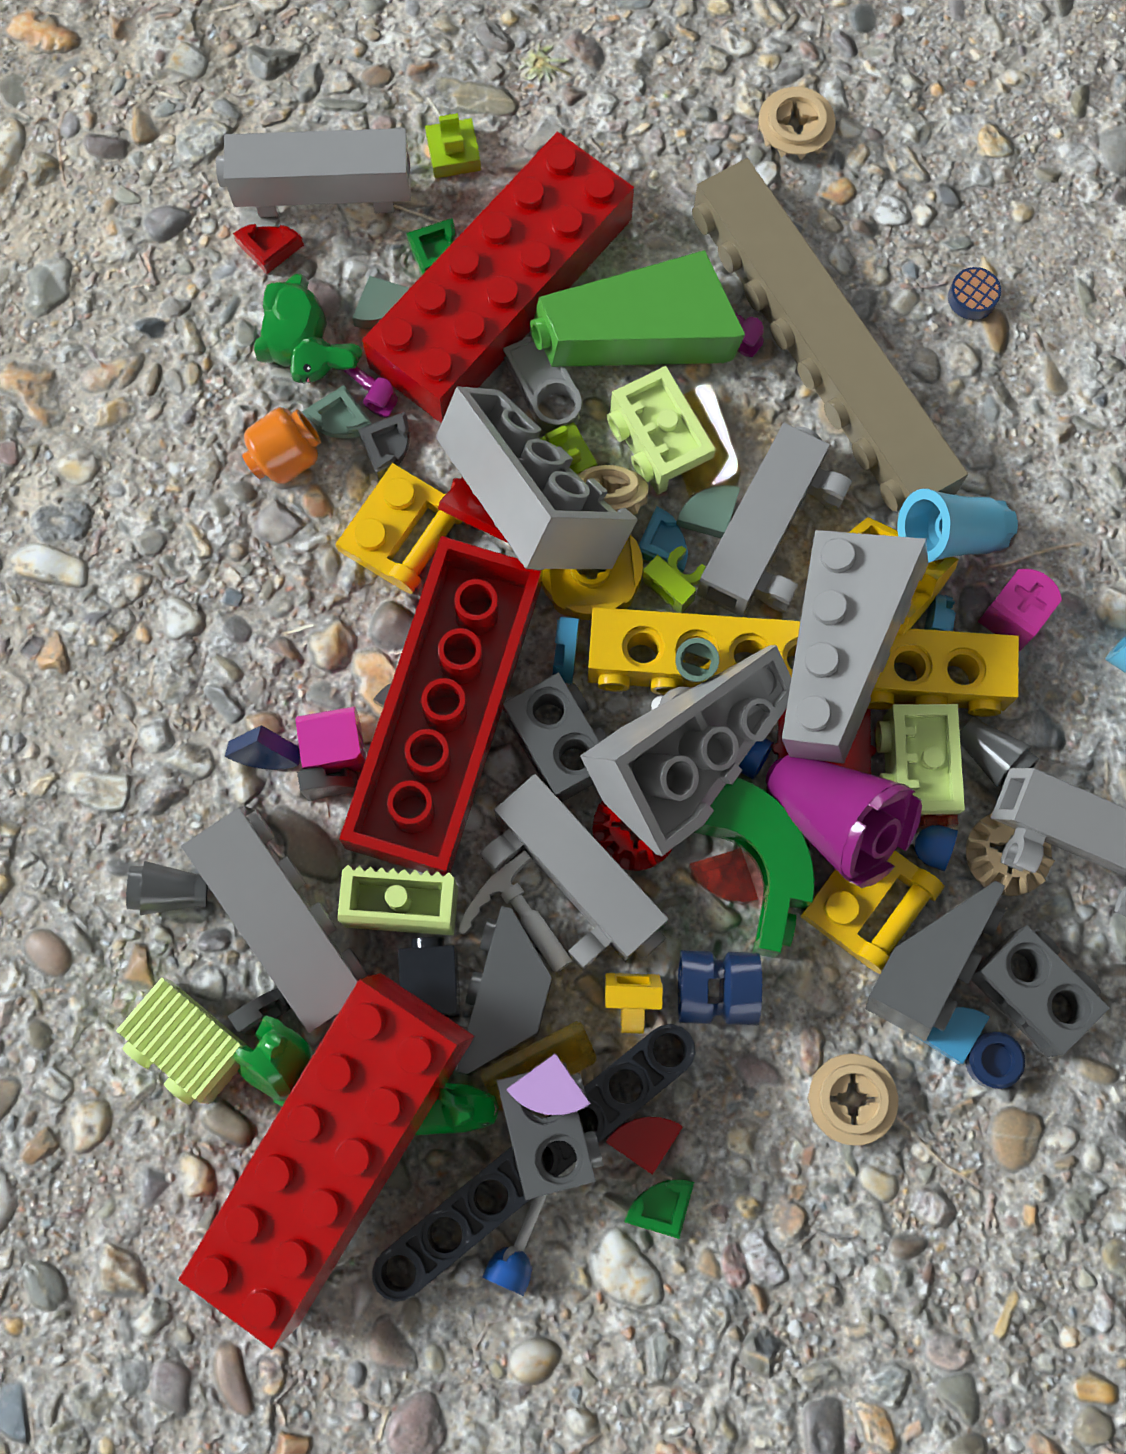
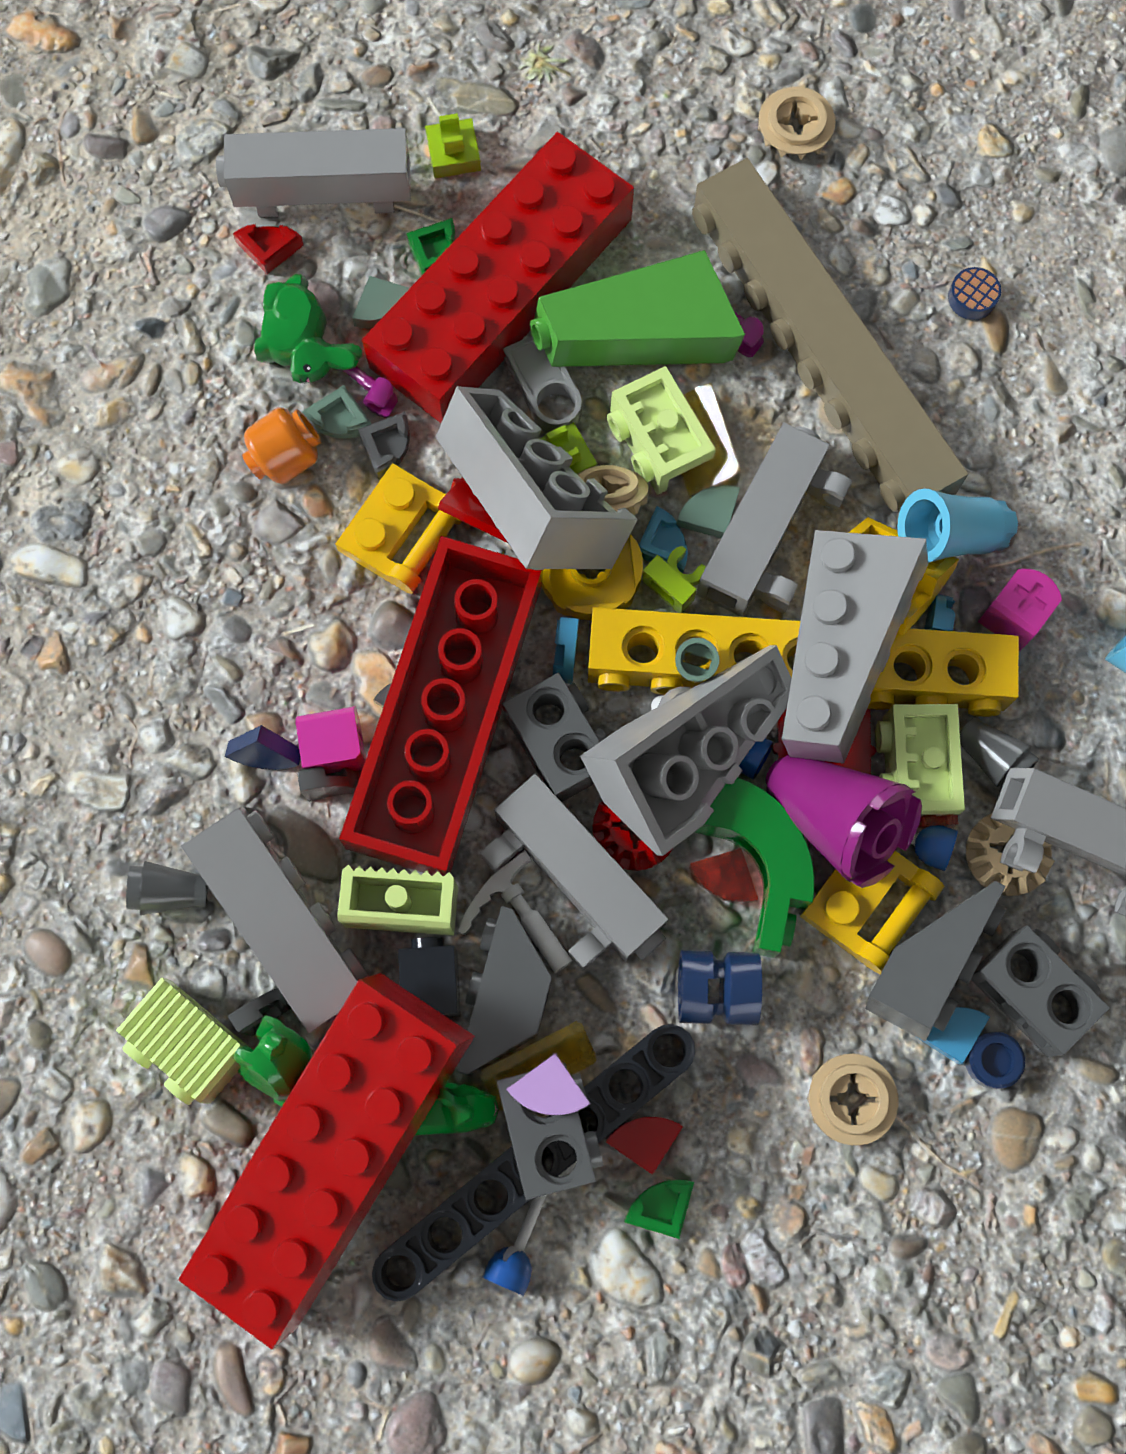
(633, 995): yellow tile -> none

